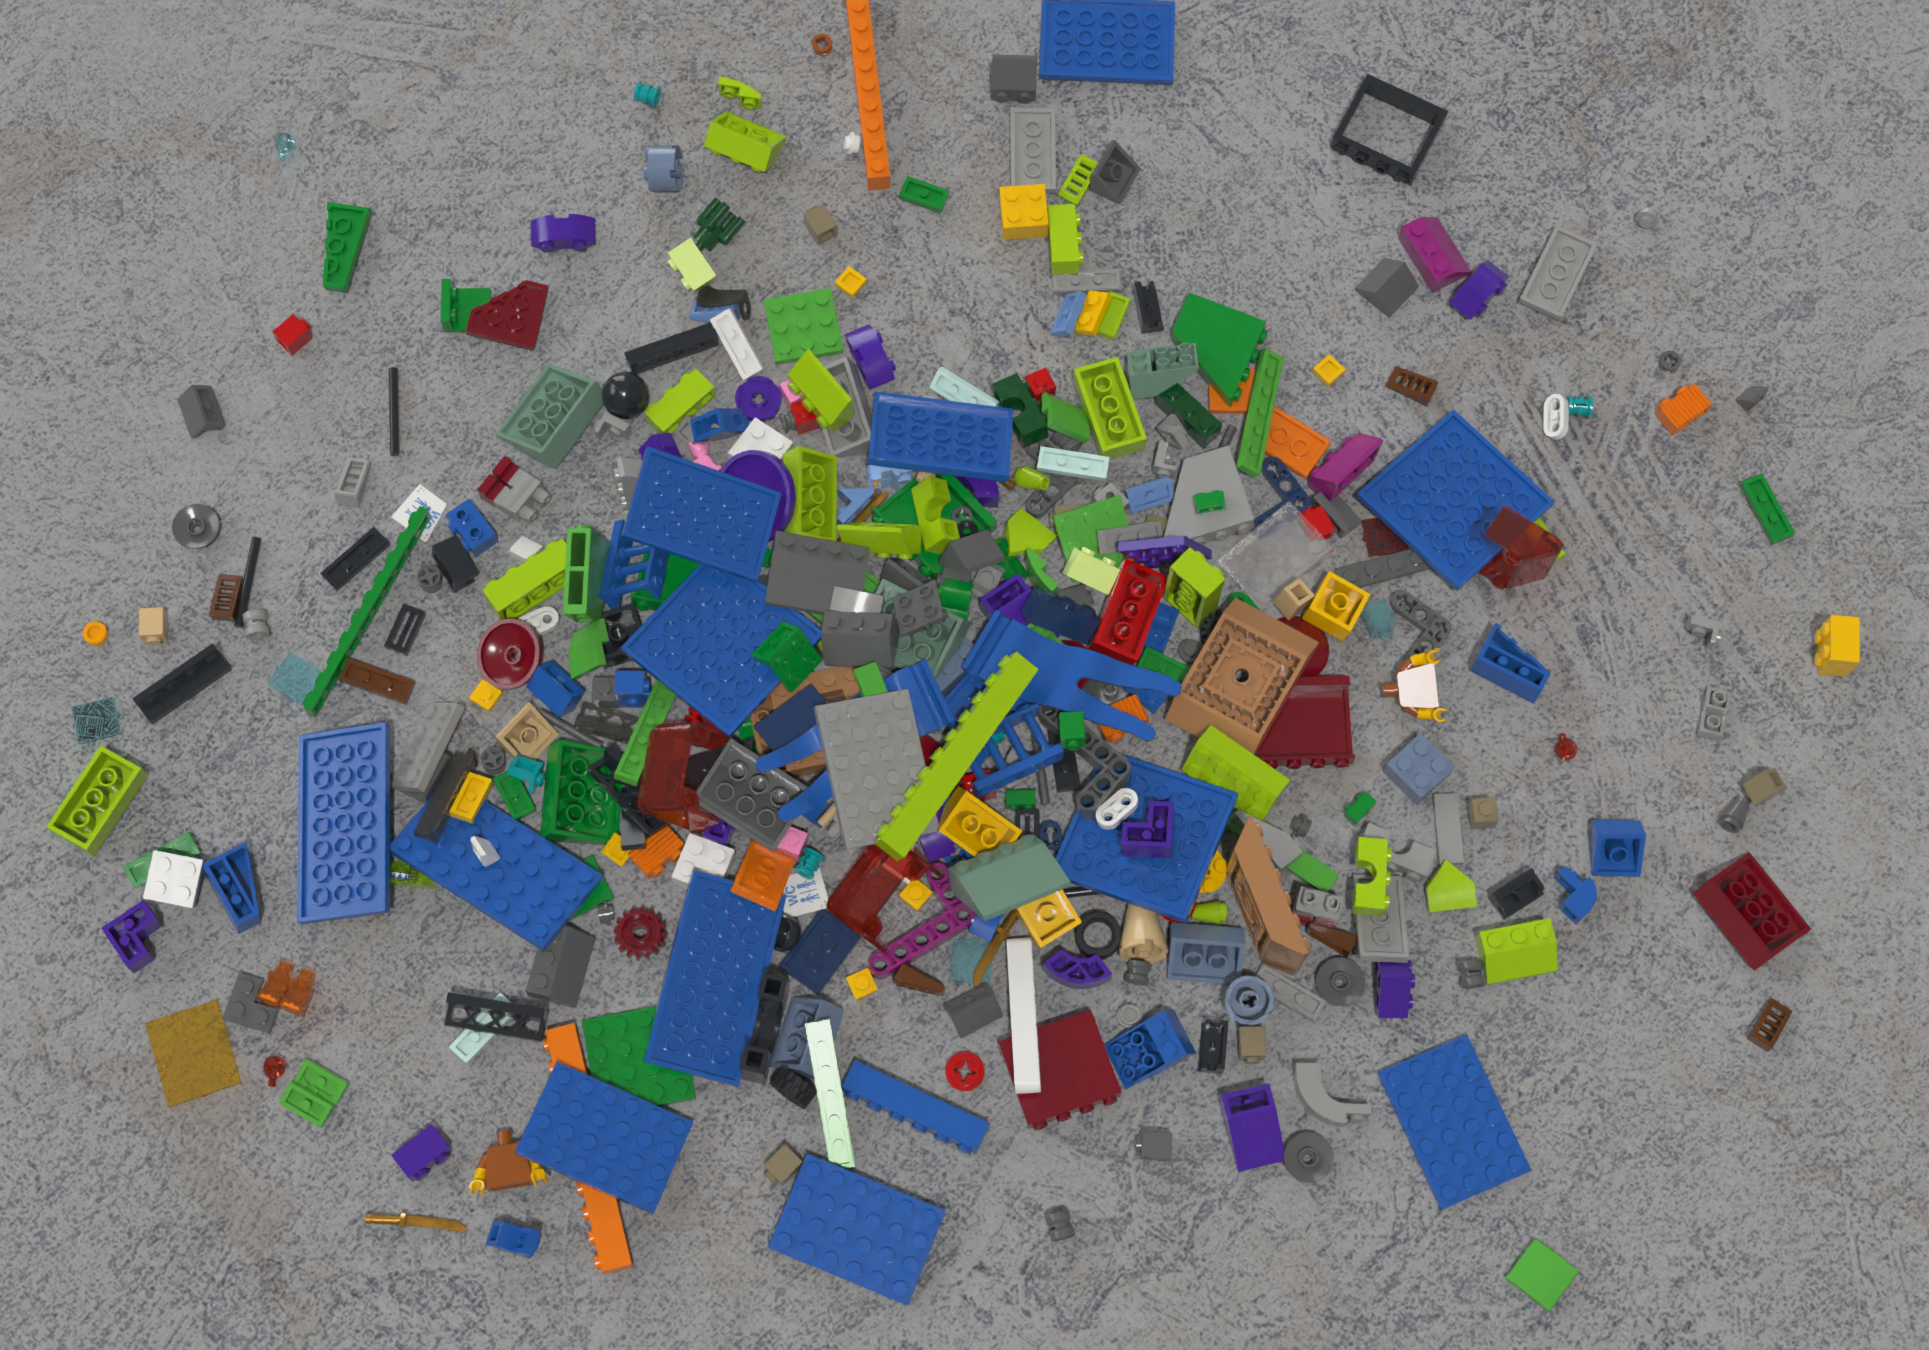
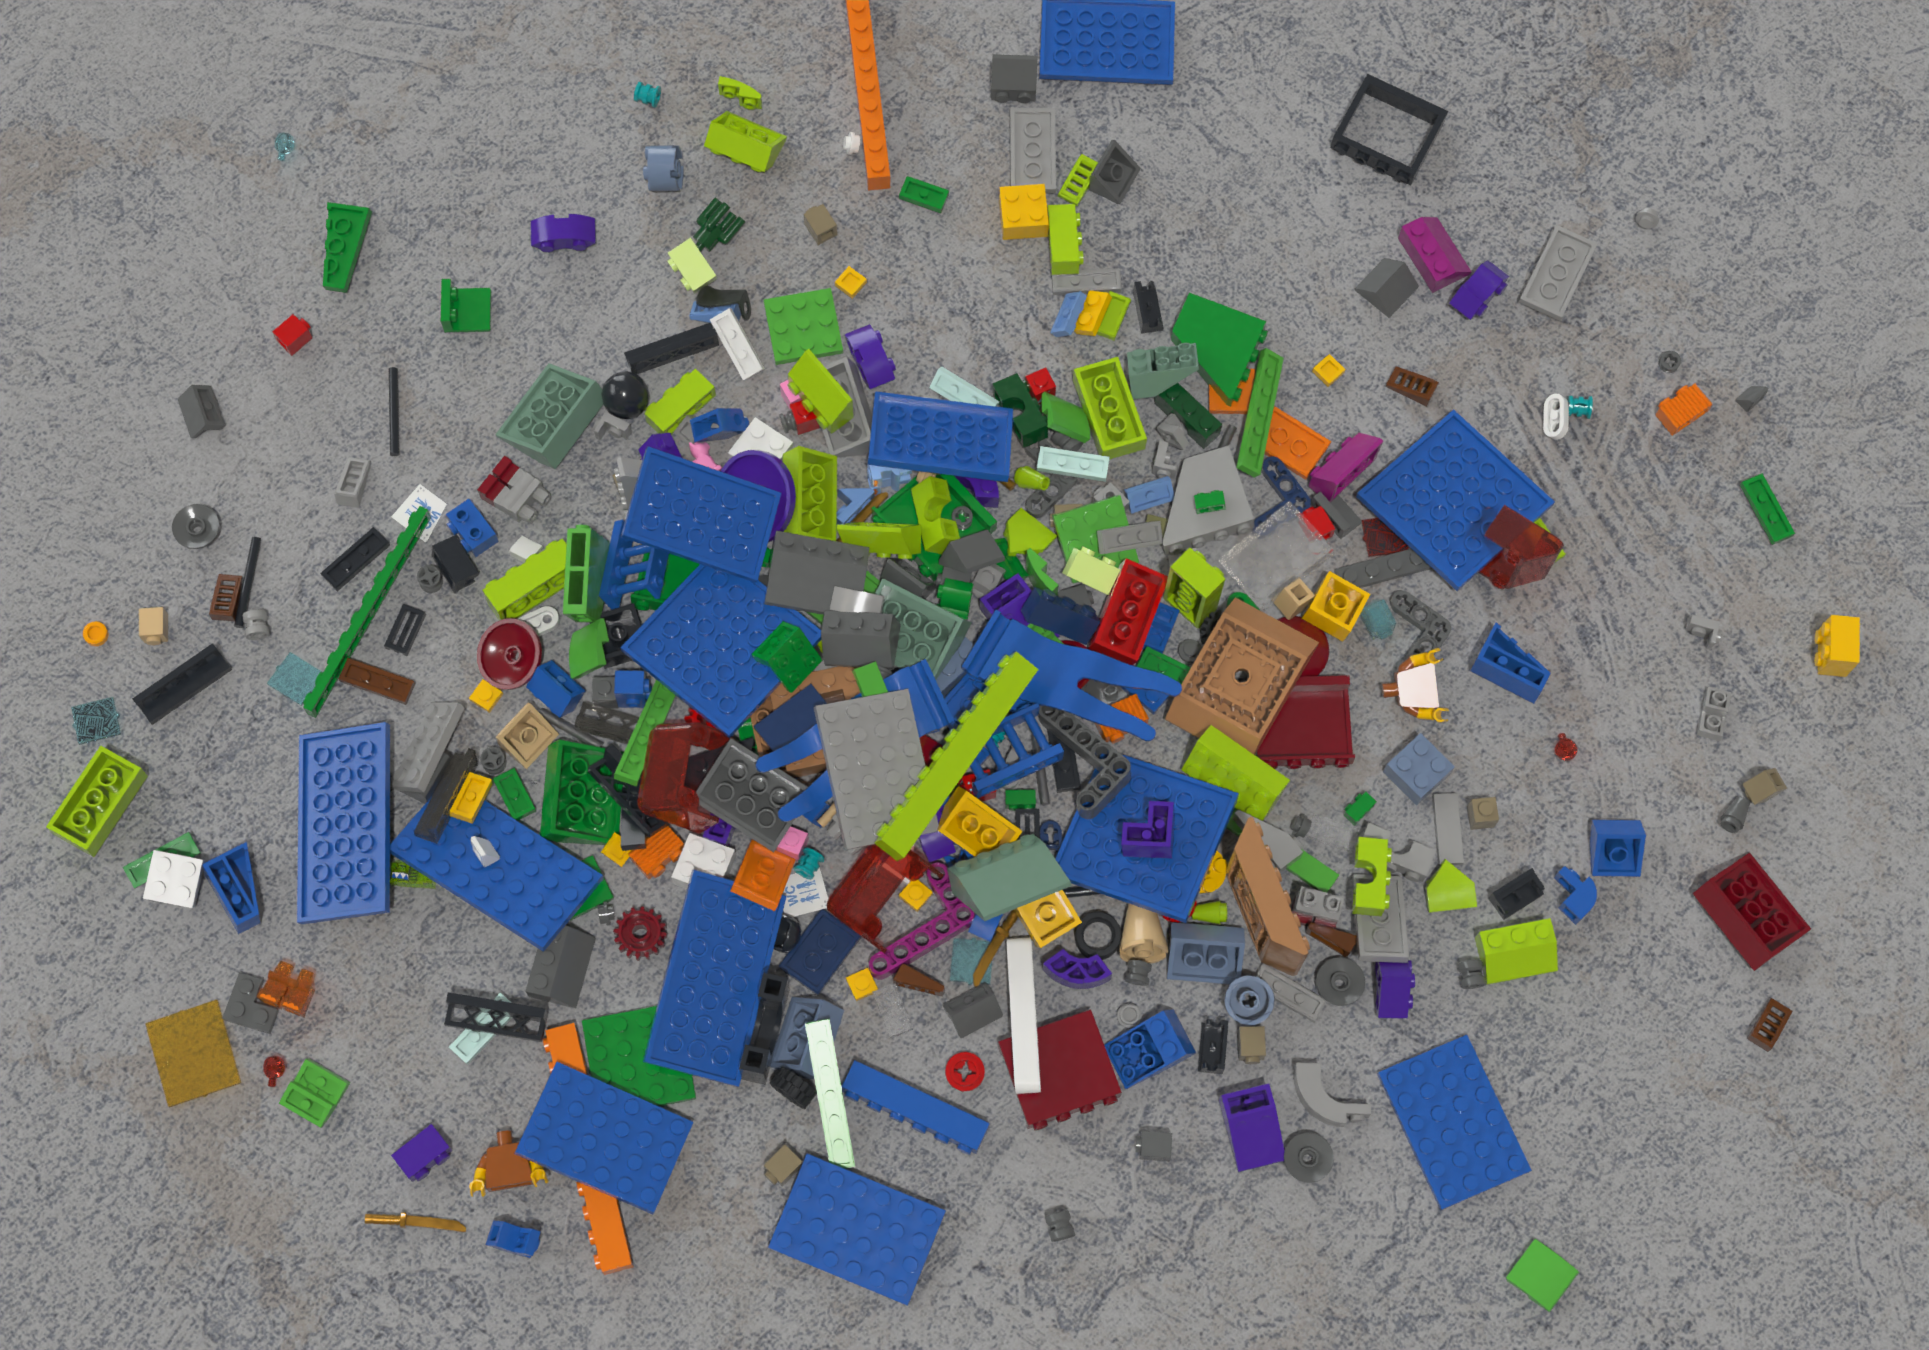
(128, 932): dark purple brick -> none
(510, 316): dark red plate -> none
(527, 770): teal bracket -> none
(759, 386): dark purple plate -> none
(826, 50): dark orange bush -> none
(919, 608): dark grey hinge -> none
(967, 525): black plate -> none
(1072, 730): green brick -> none
(1114, 808): white plate -> none
(1160, 550): dark purple plate -> none

